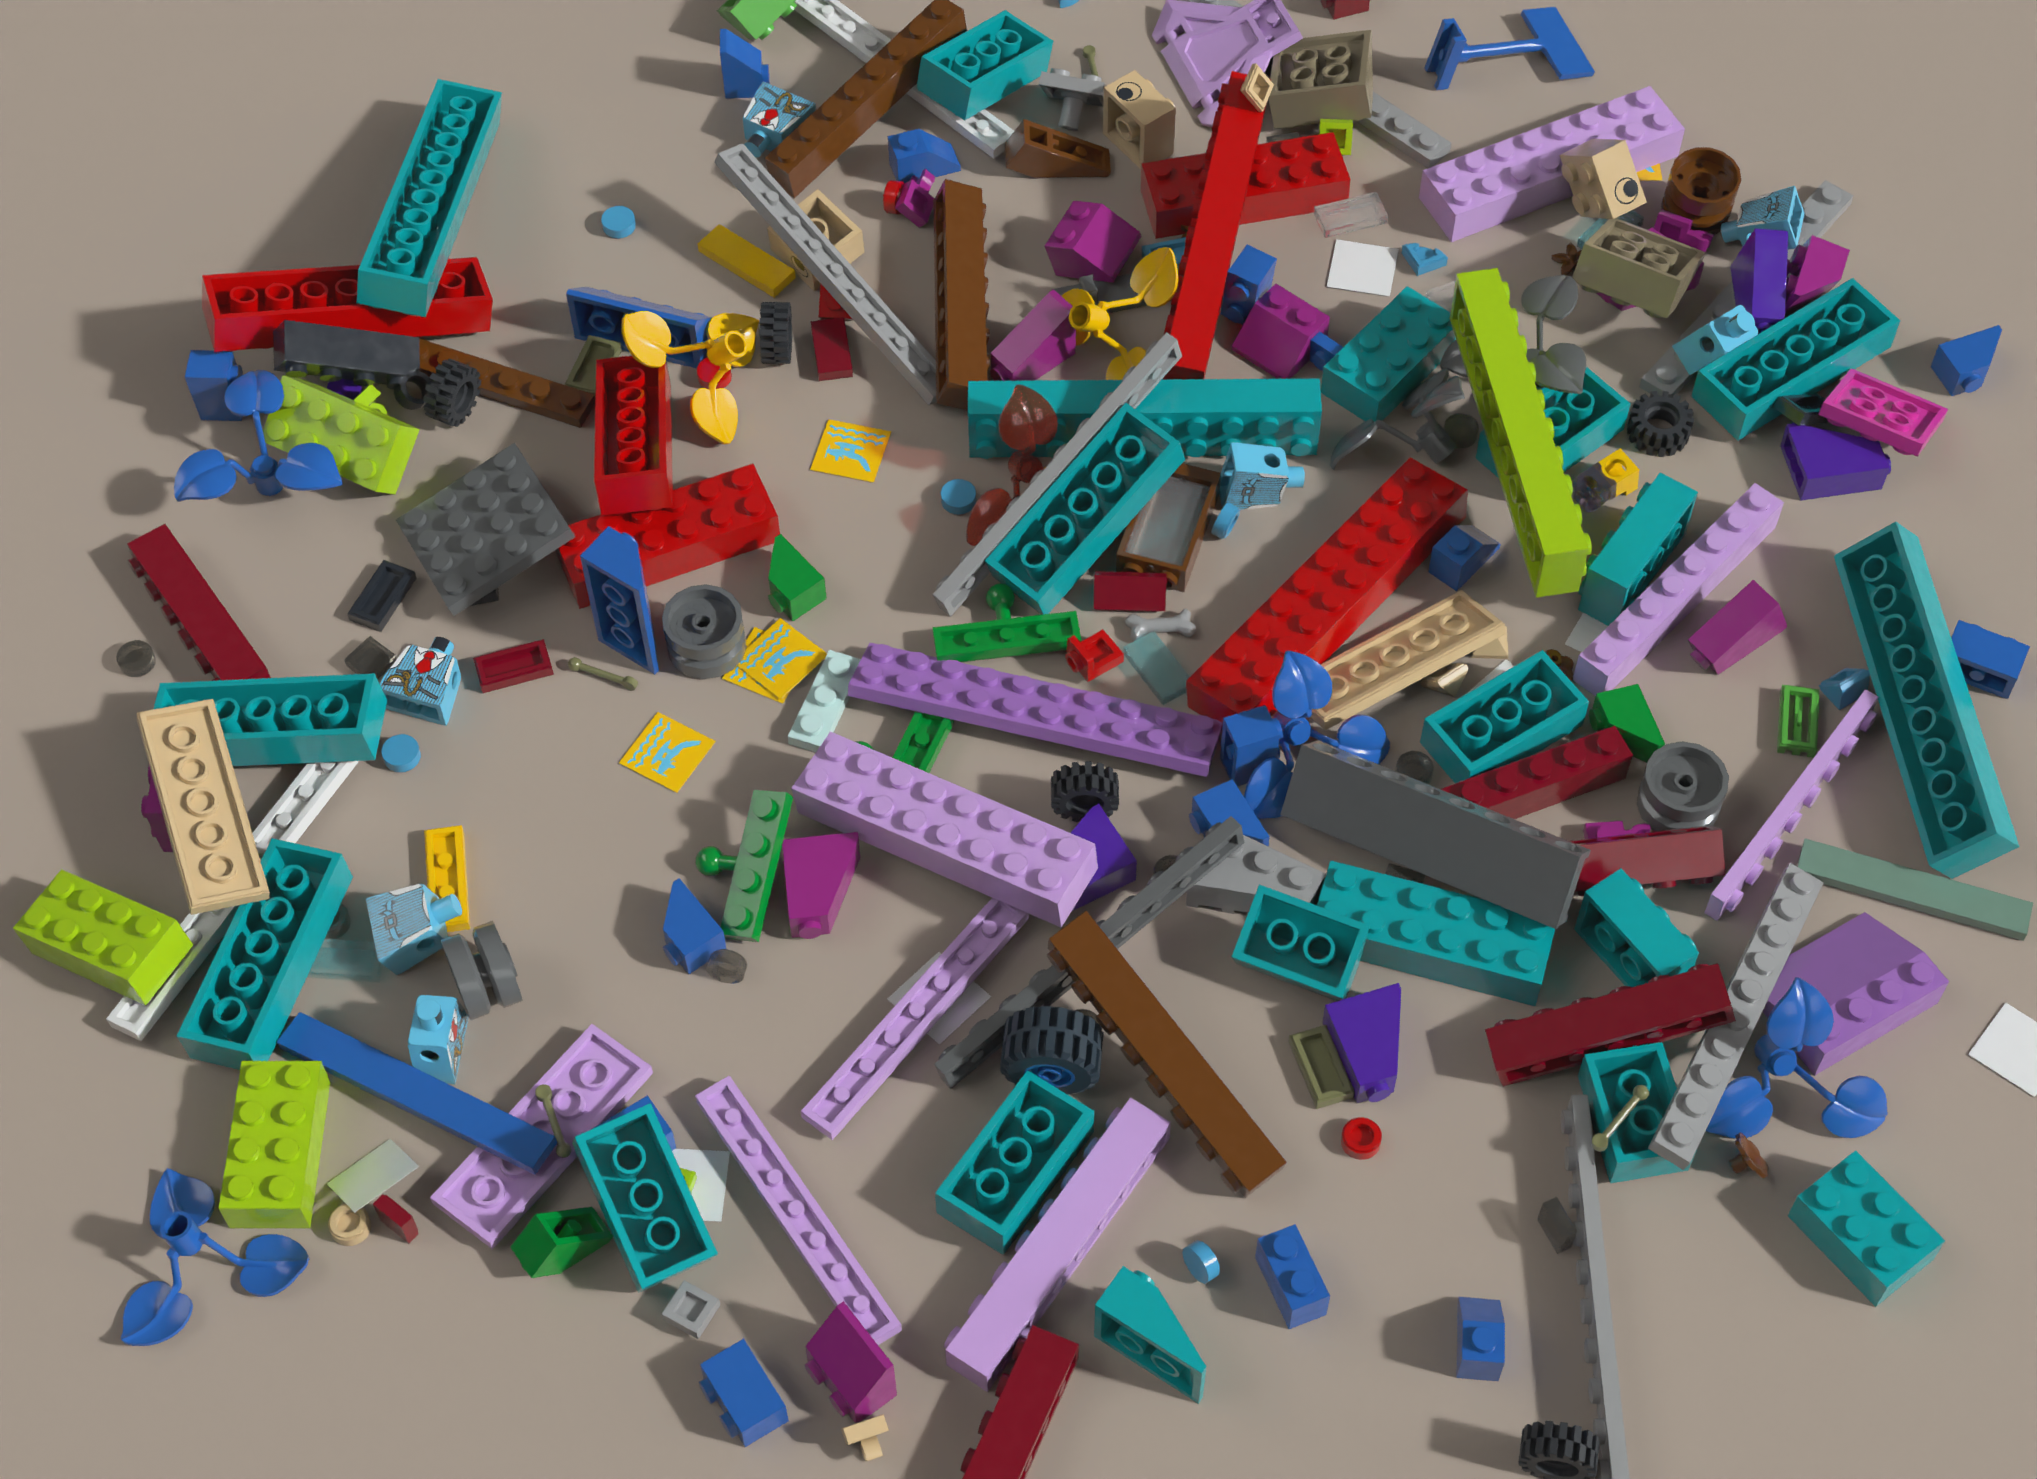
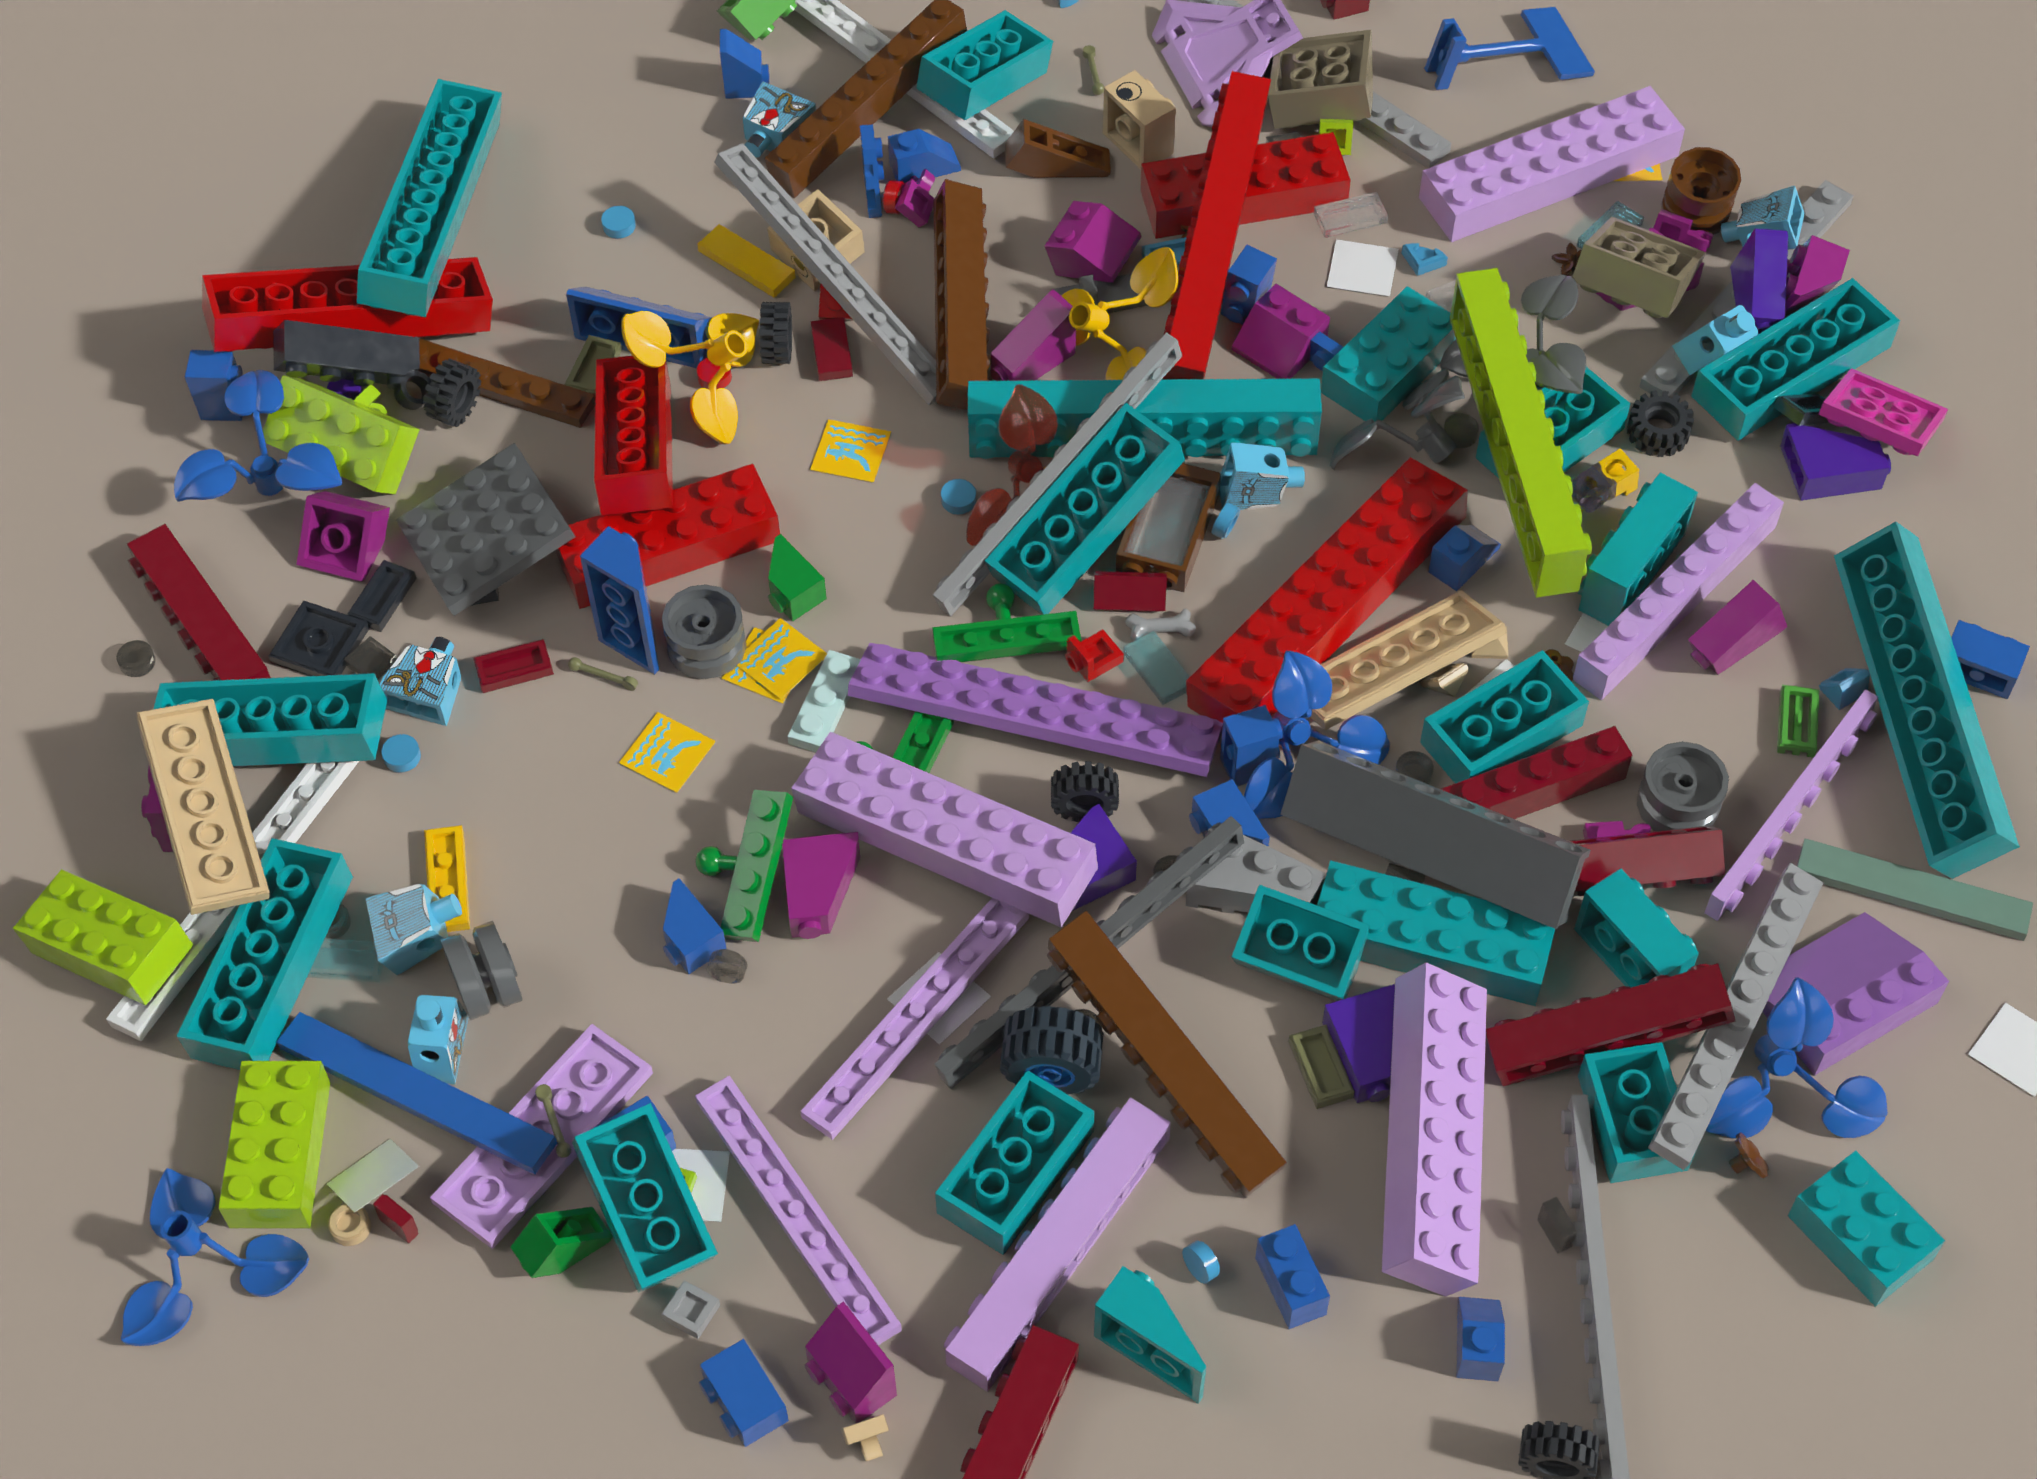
(318, 641): none -> black tile
(341, 534): none -> magenta slope
(872, 169): none -> blue wing
(1074, 93): light grey plate -> none
(1257, 87): tan slope -> none
(1361, 1138): red tile -> none
(1435, 1131): none -> lavender brick
(1600, 1140): olive hinge -> none
(1602, 178): brick -> none
(1631, 716): green slope -> none
(1966, 360): blue slope -> none

